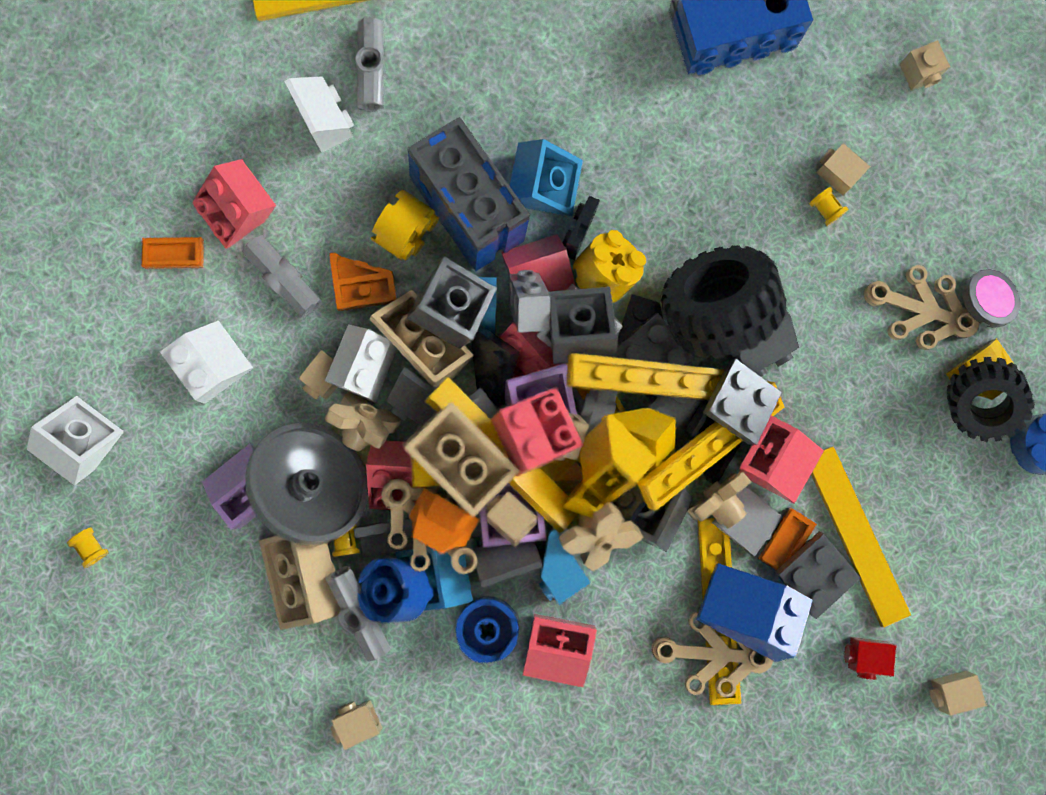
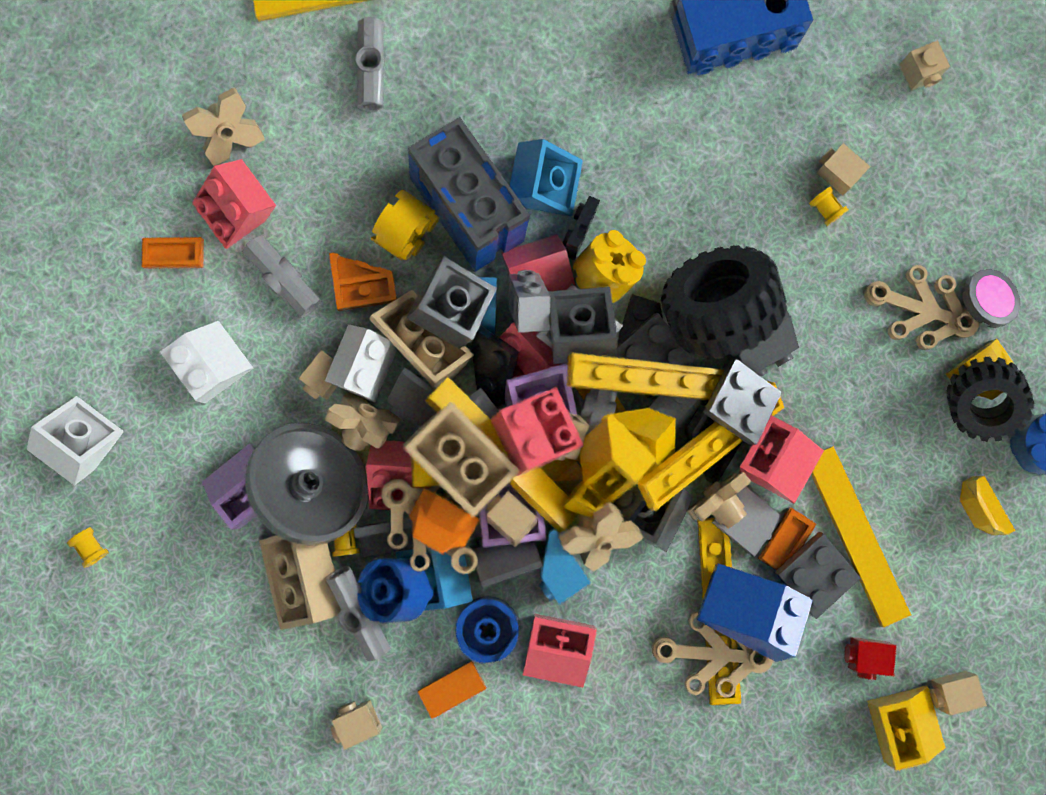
(223, 126): none -> tan plant
(320, 111): white slope -> none
(452, 689): none -> orange tile
(906, 728): none -> yellow slope
(984, 507): none -> yellow slope

